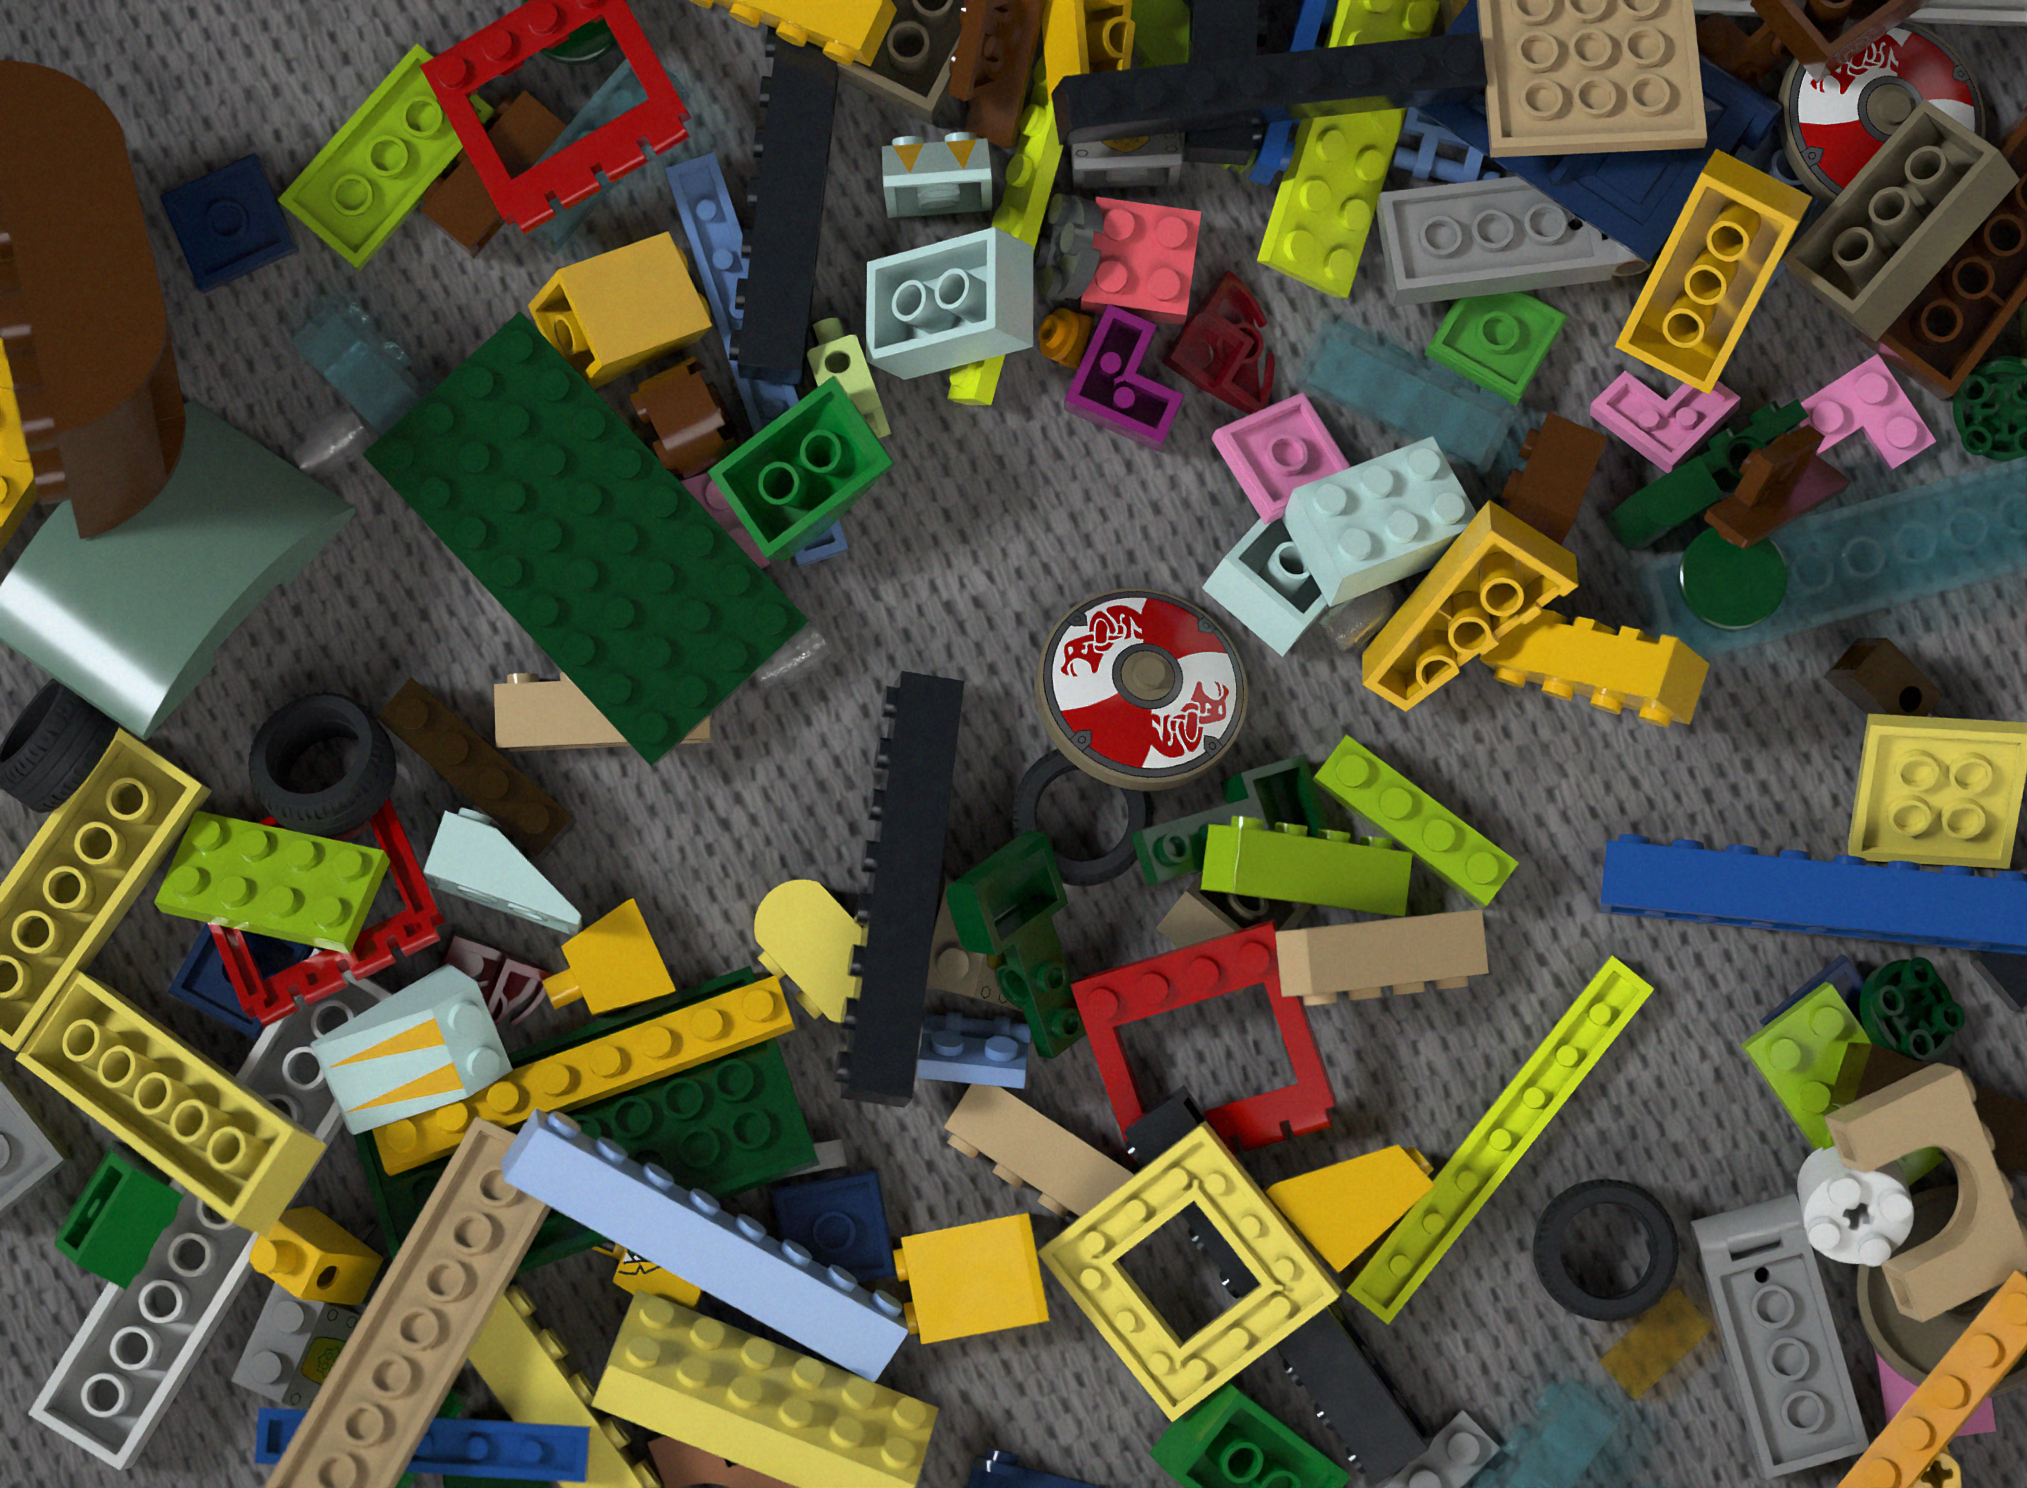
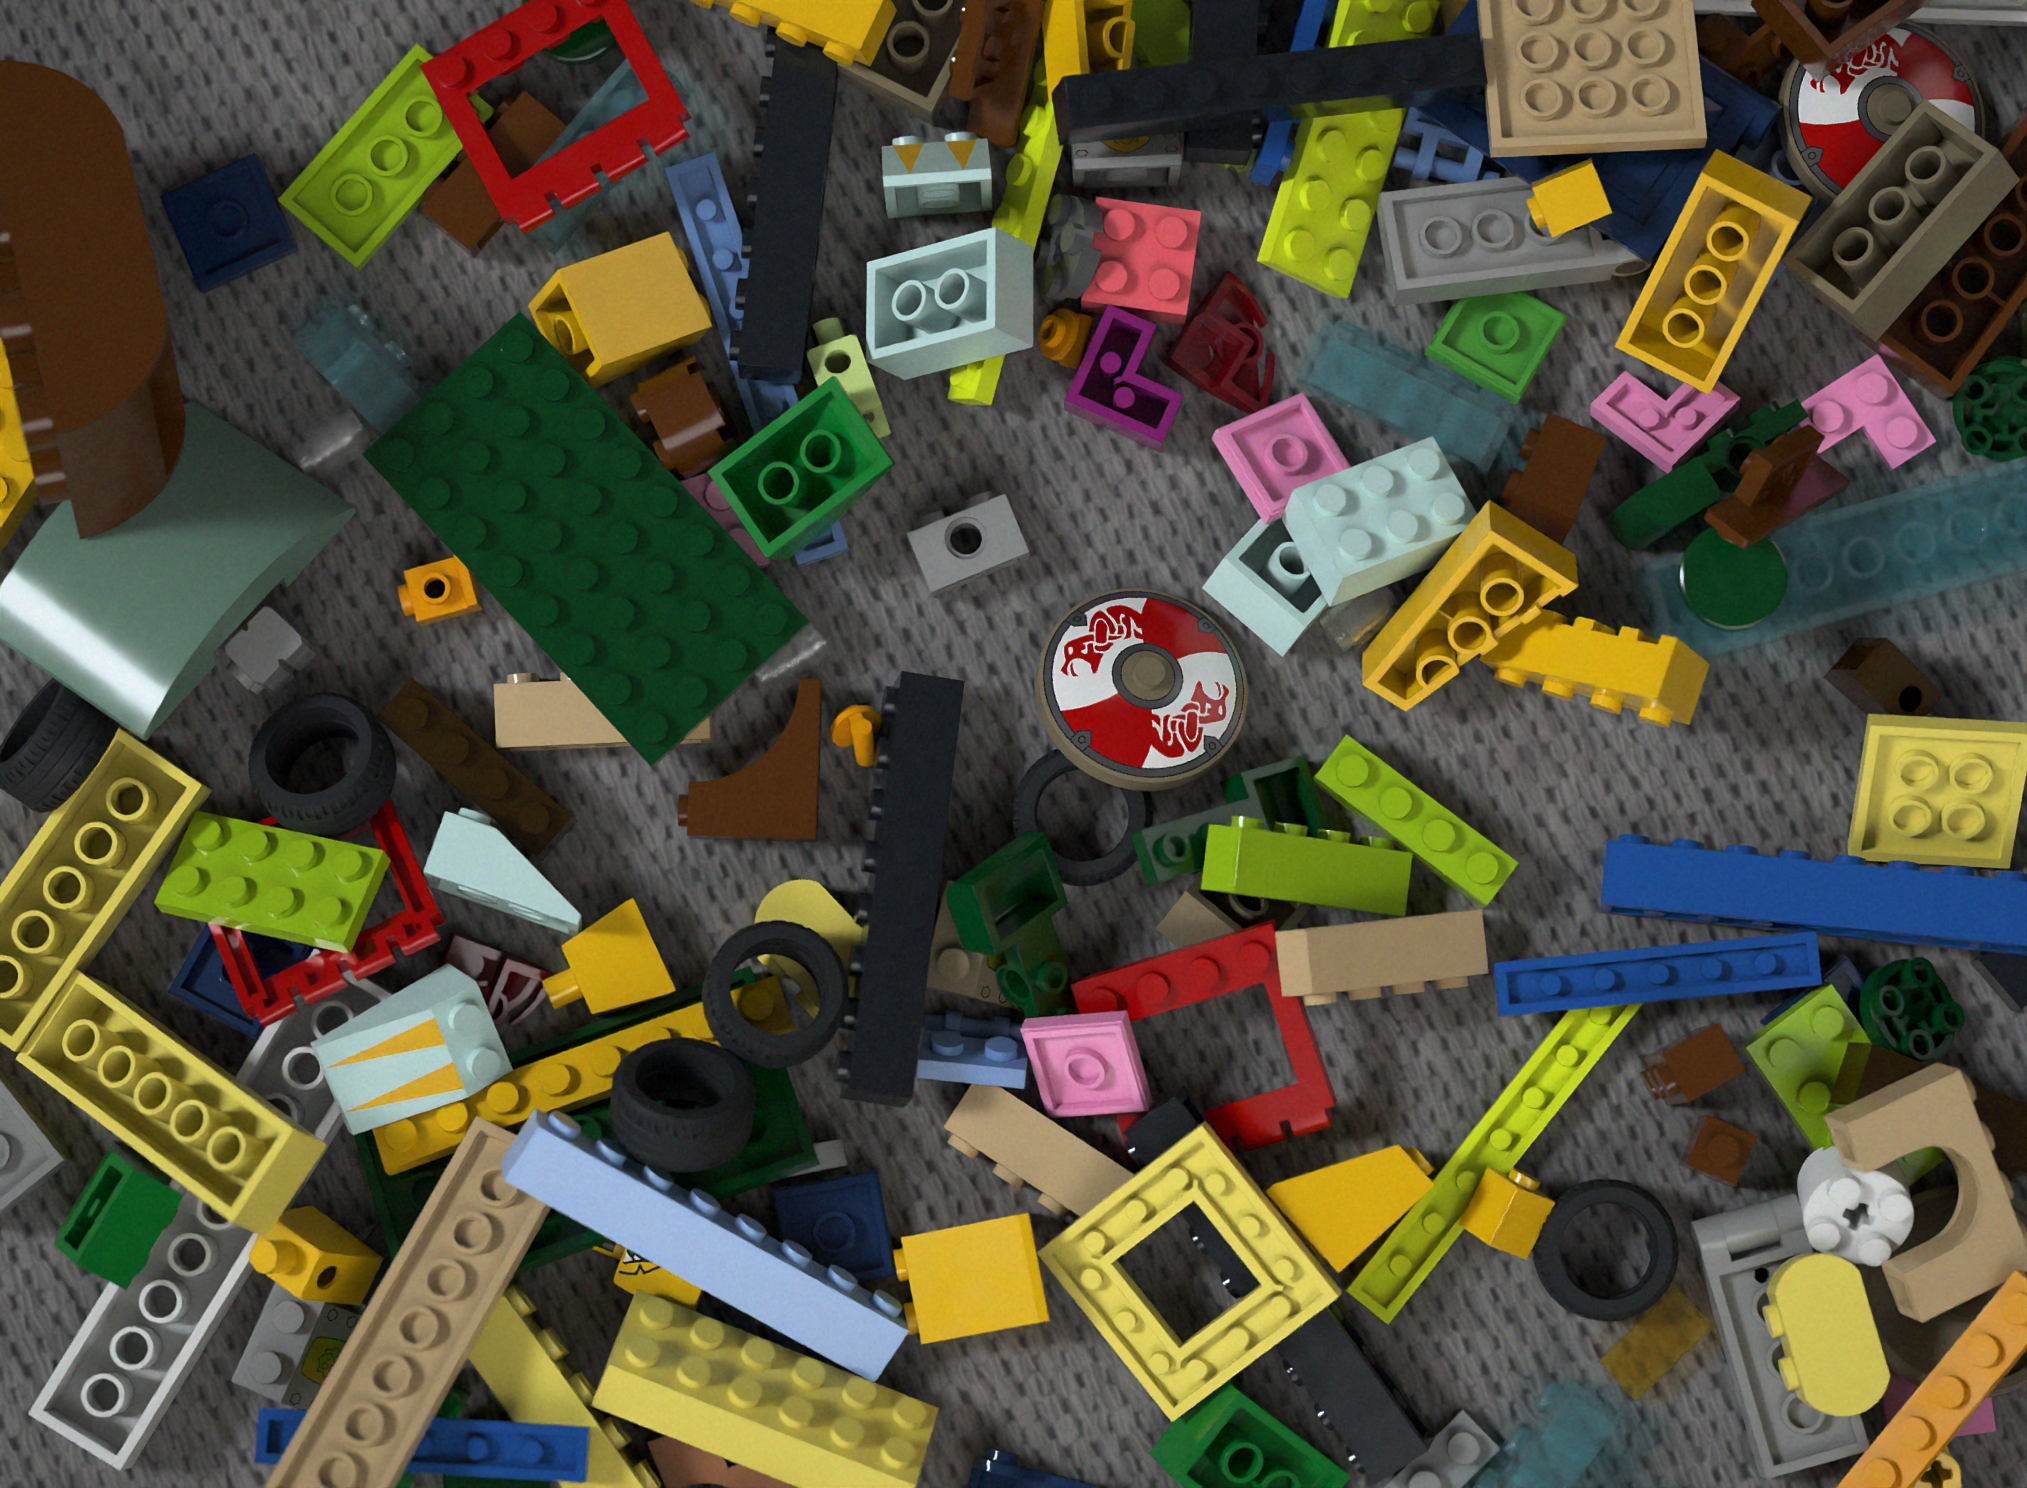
(268, 652): none -> light grey brick
(459, 595): none -> light orange brick
(676, 1137): none -> black tyre
(773, 795): none -> reddish brown arch
(805, 948): none -> black tyre
(856, 727): none -> light orange plate
(946, 568): none -> light grey brick
(1087, 1064): none -> bright pink plate
(1507, 1211): none -> yellow brick
(1569, 198): none -> yellow brick
(1657, 974): none -> blue plate
(1691, 1065): none -> reddish brown brick
(1717, 1150): none -> reddish brown brick
(1826, 1334): none -> light yellow brick

